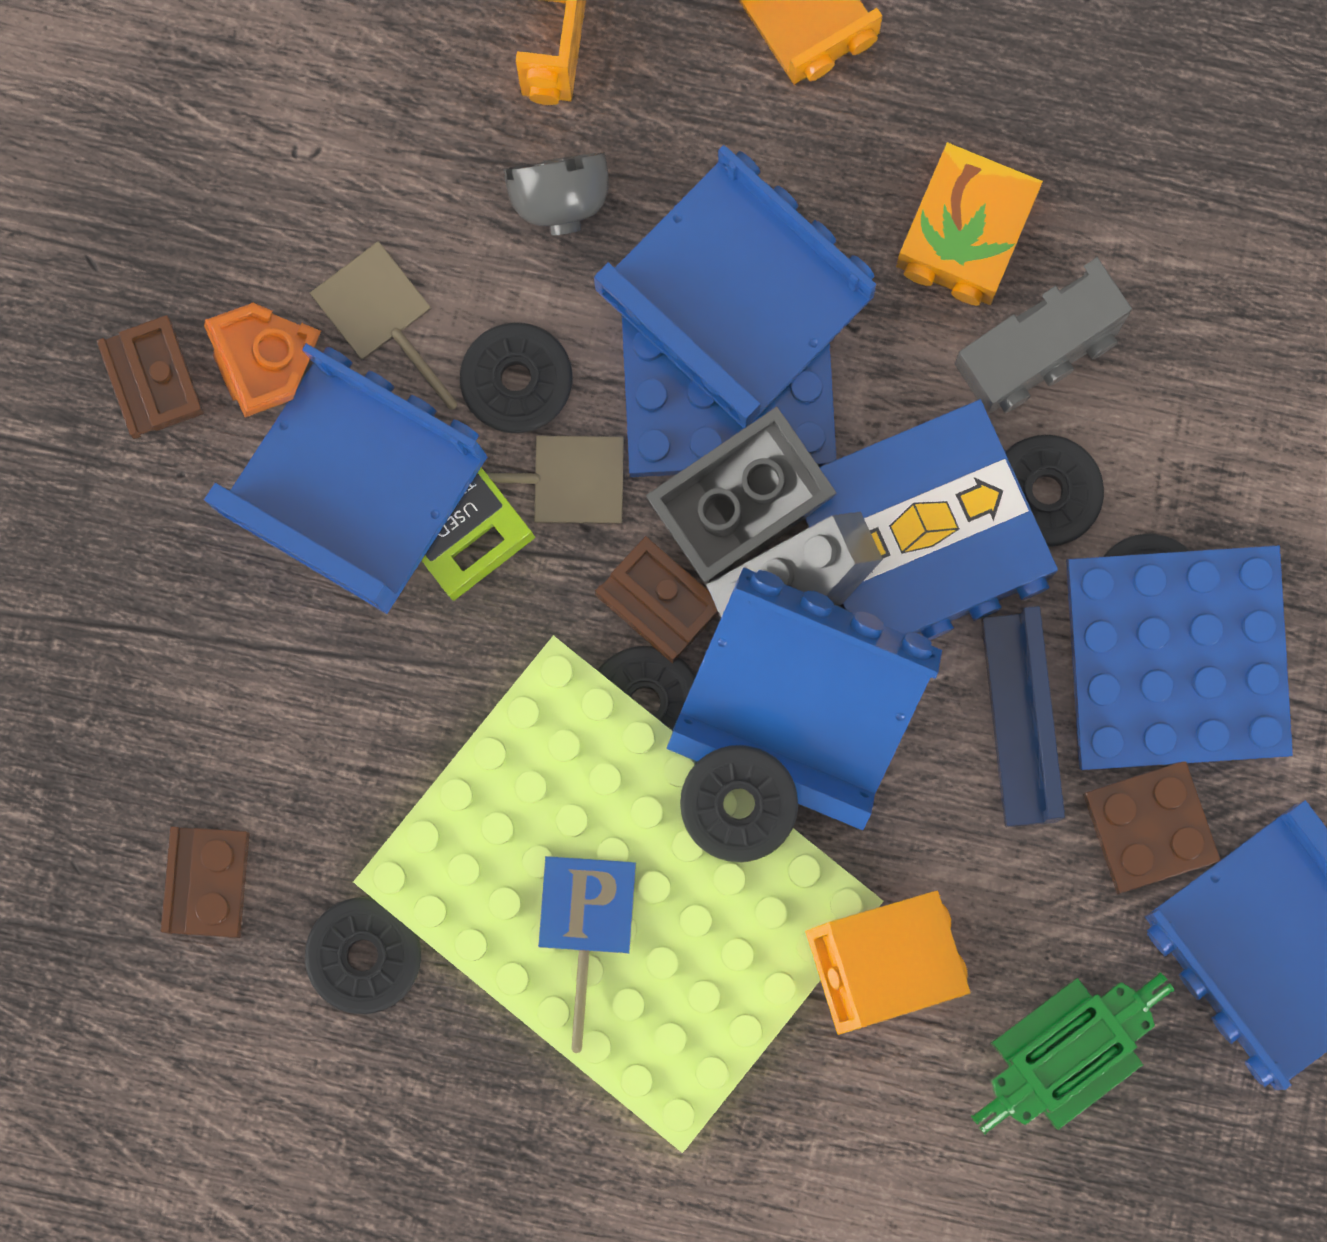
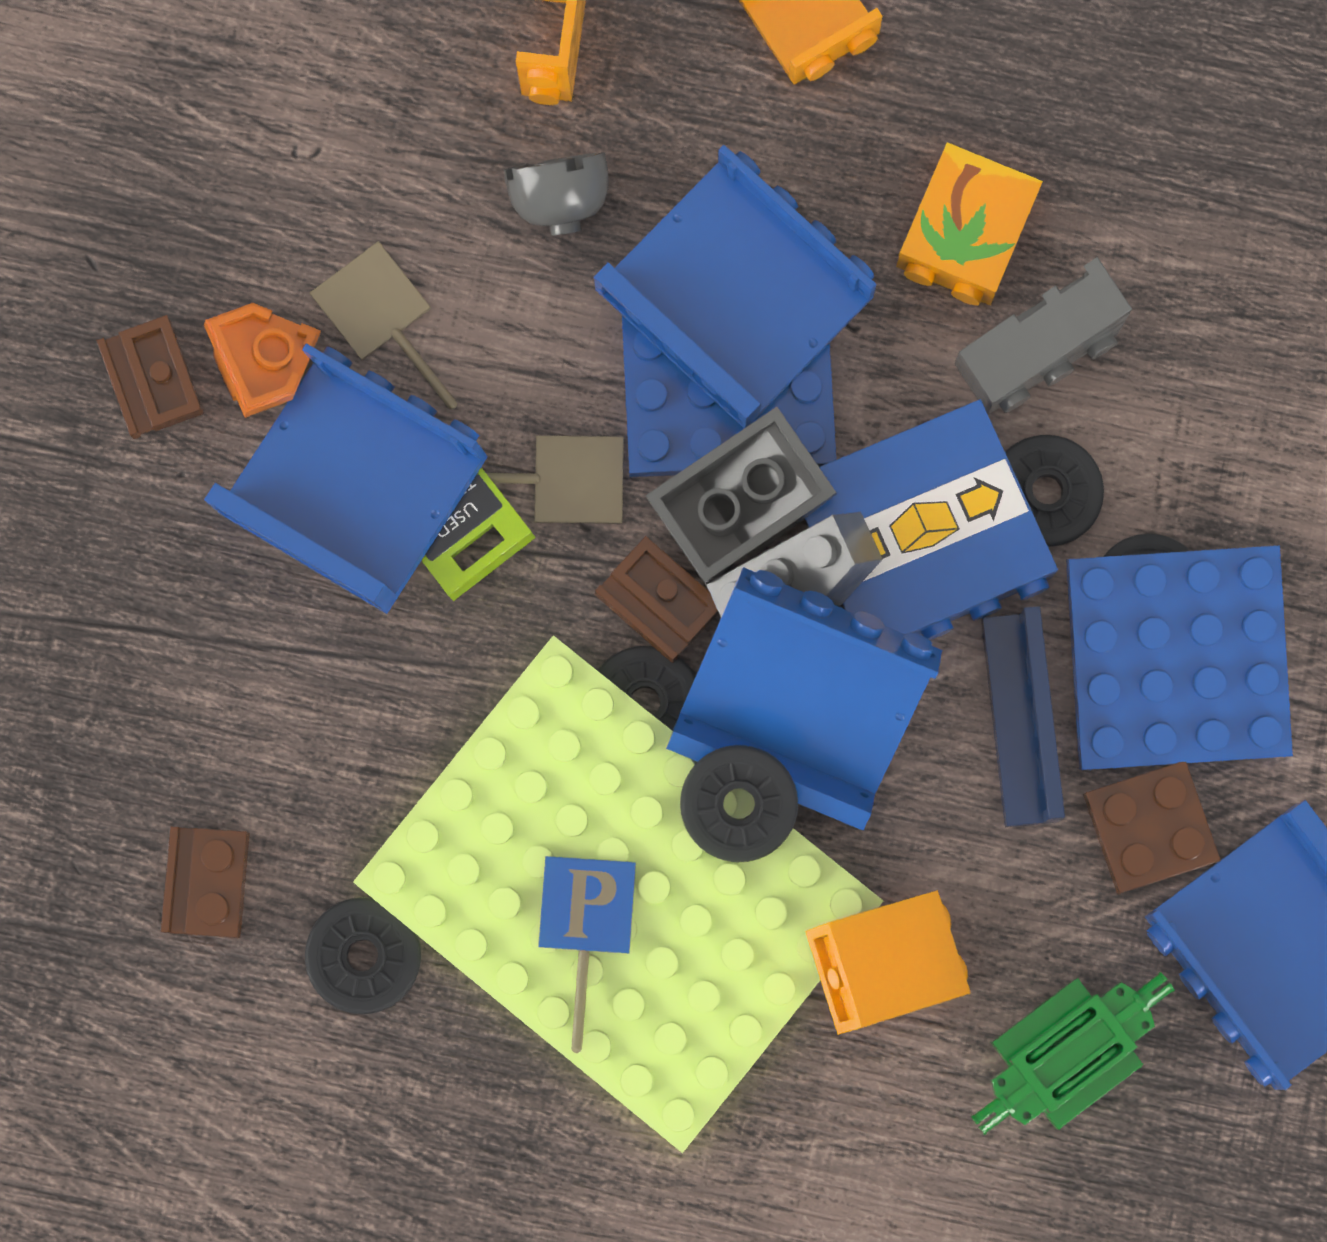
(509, 346): black wheel -> none

